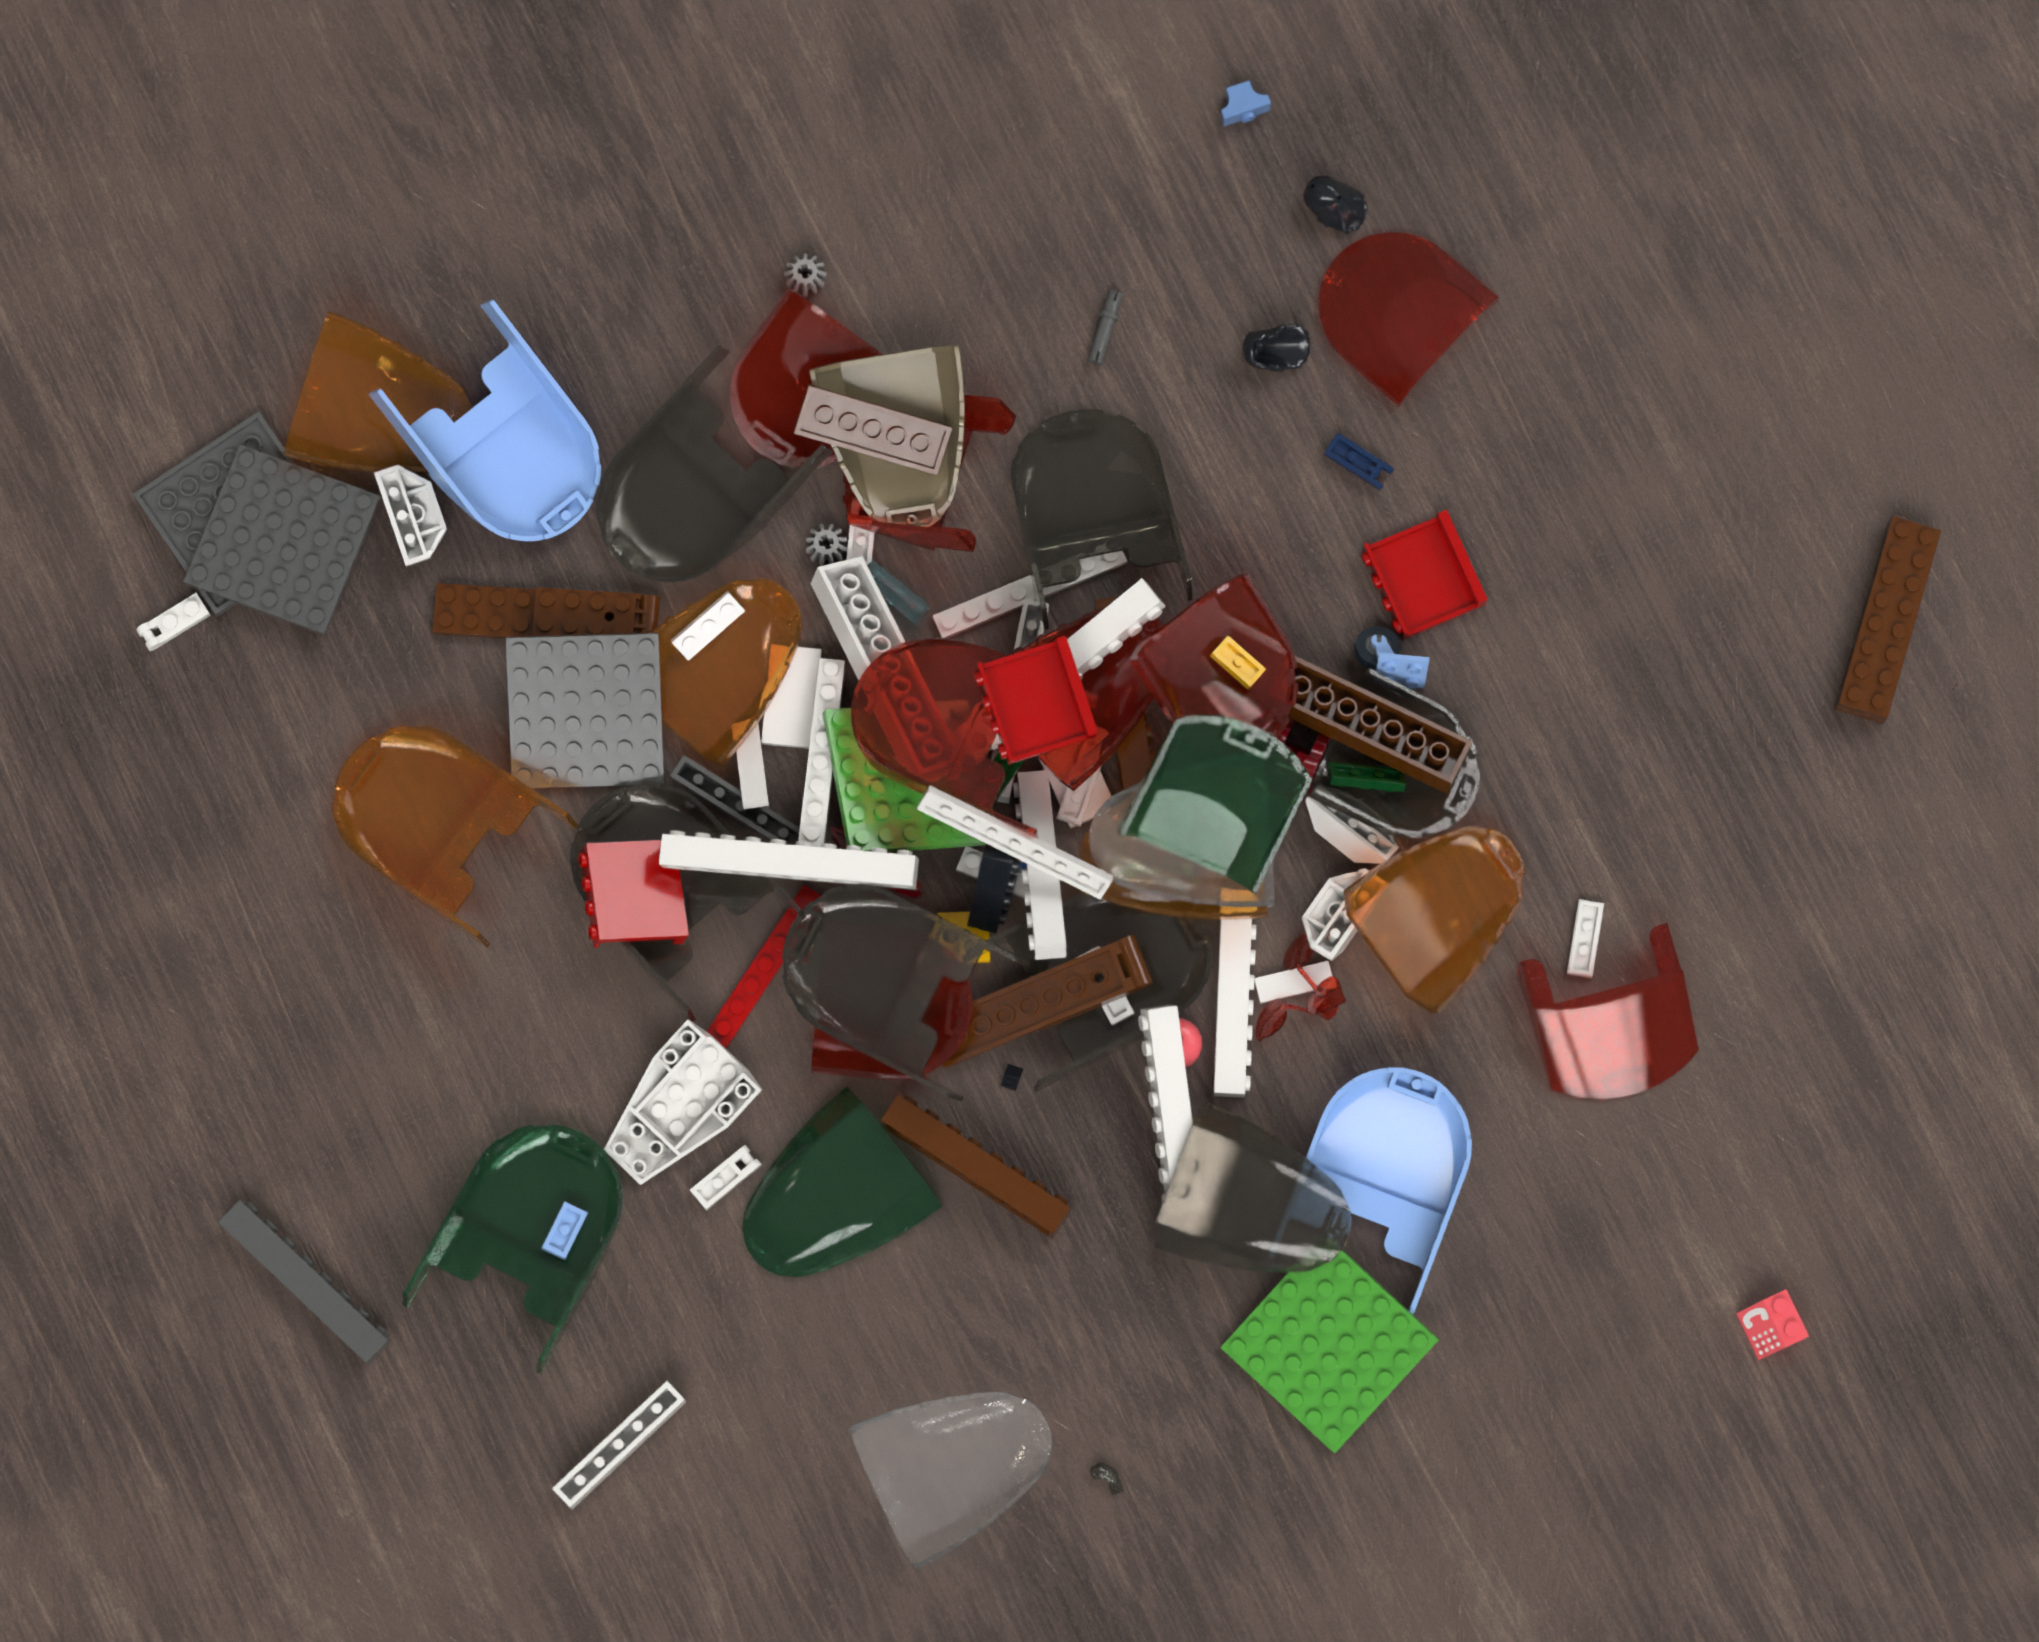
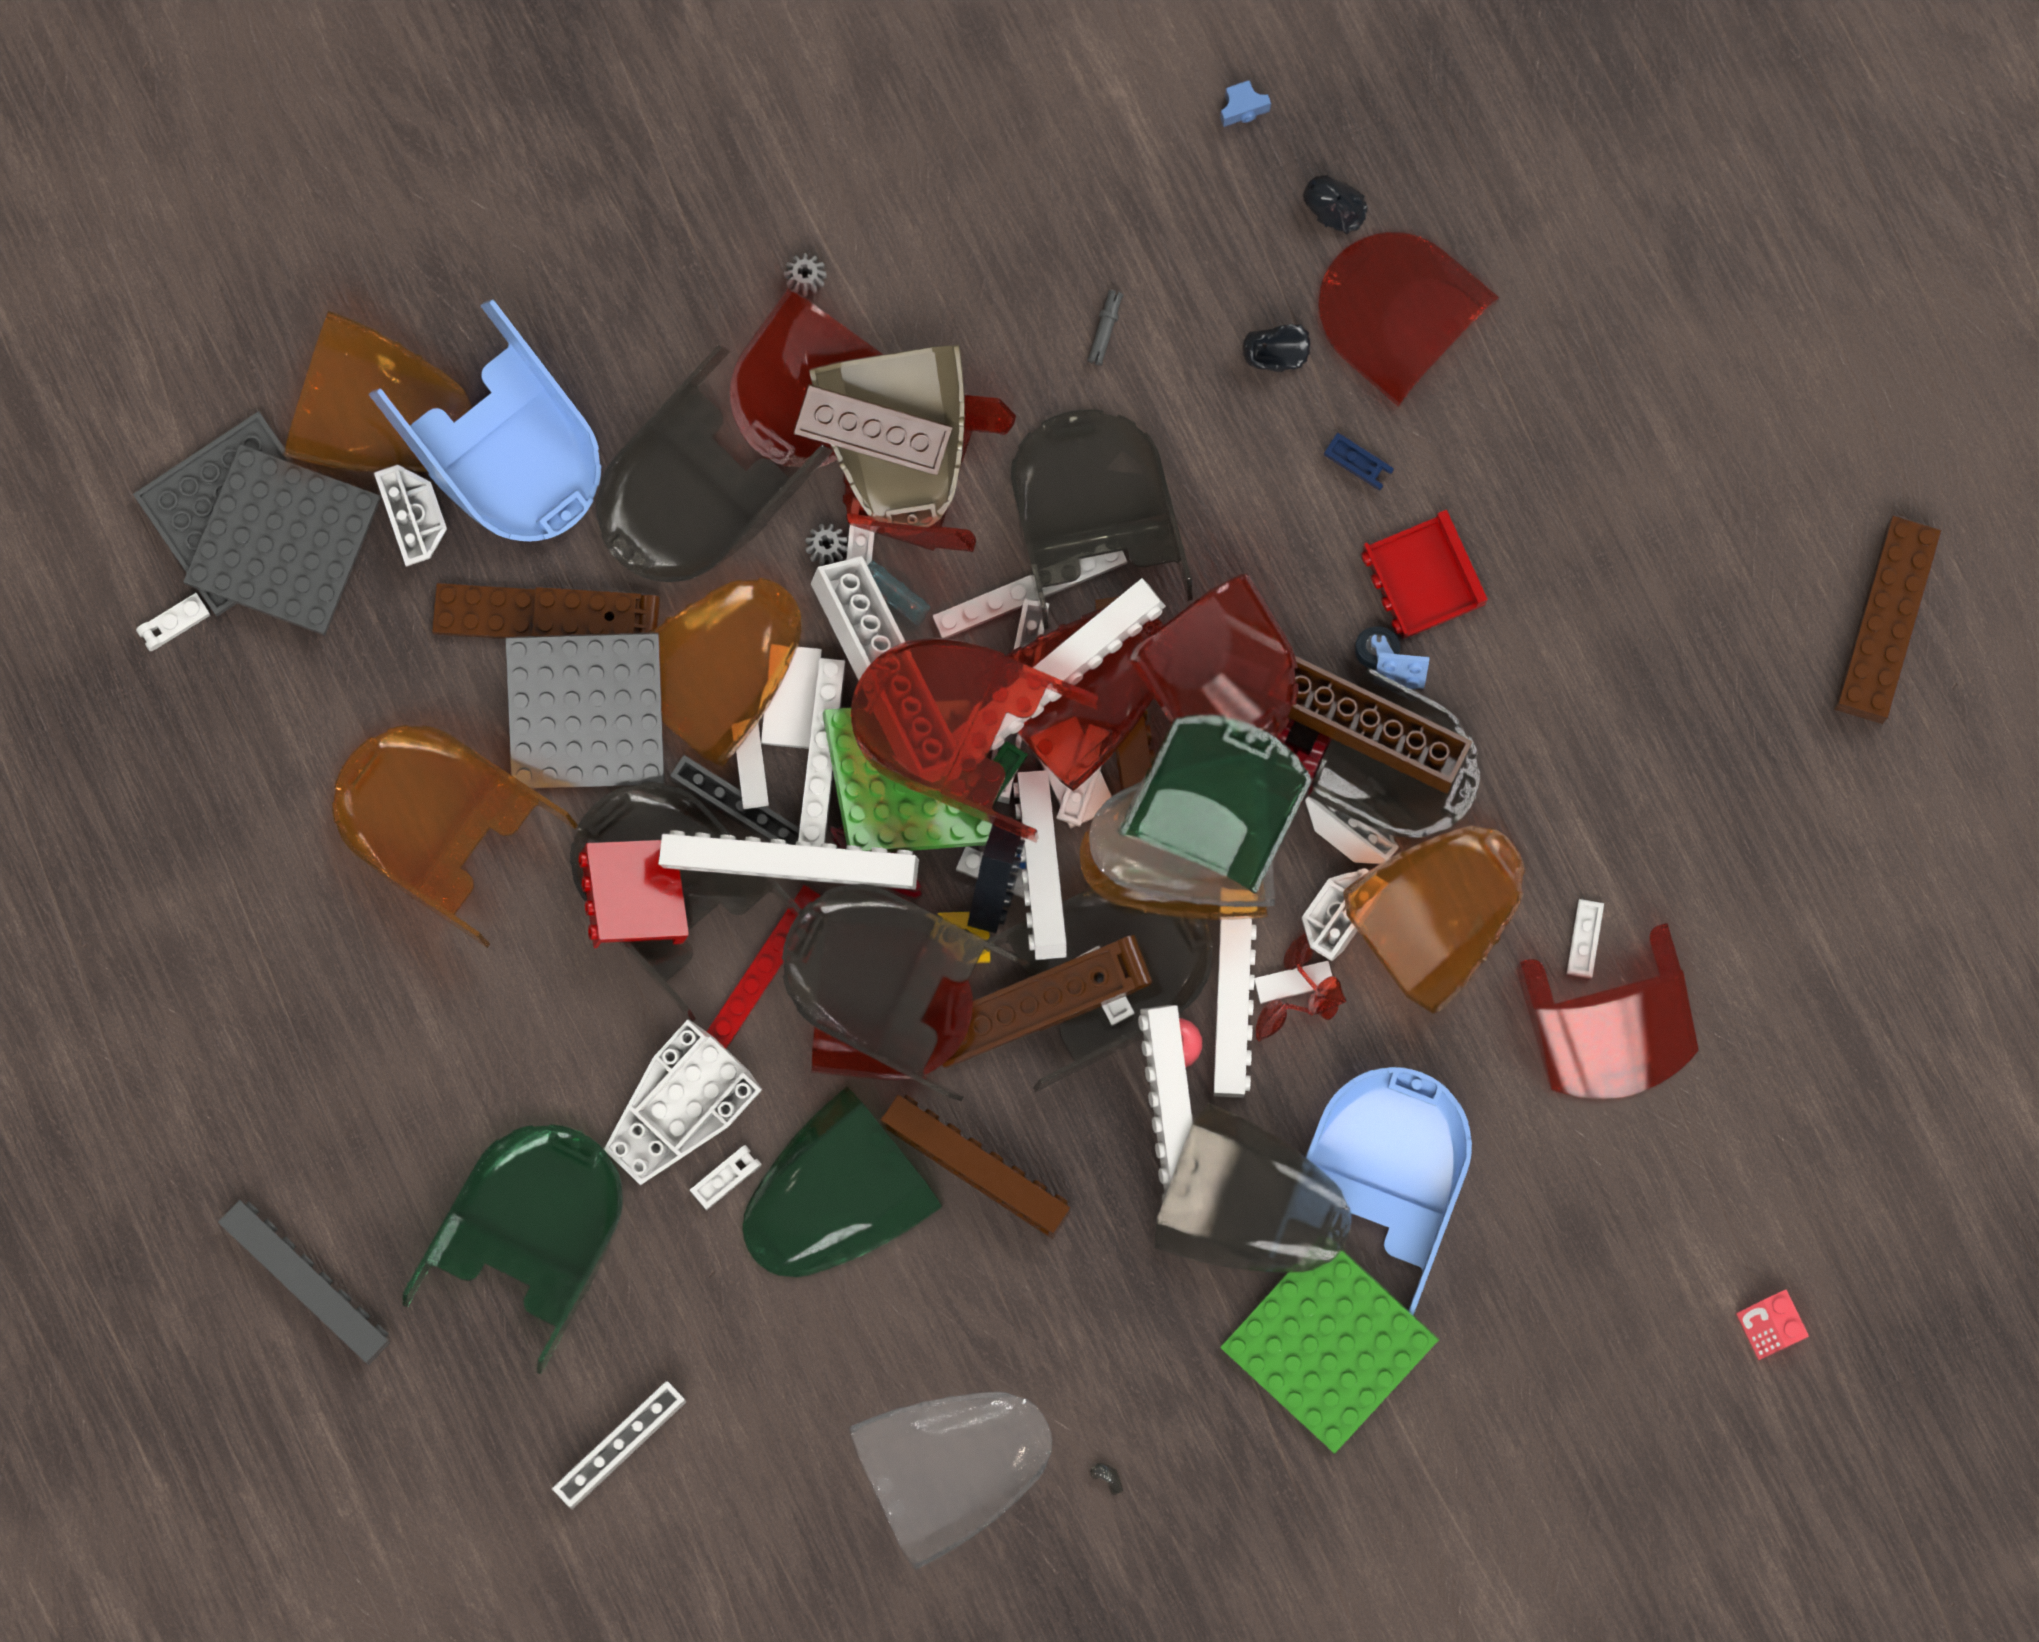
(564, 1230): light blue plate -> none
(707, 625): white plate -> none
(1012, 1077): black piece -> none
(1015, 842): white plate -> none
(1036, 701): red panel -> none
(1237, 662): yellow plate -> none
(1365, 777): dark green plate -> none

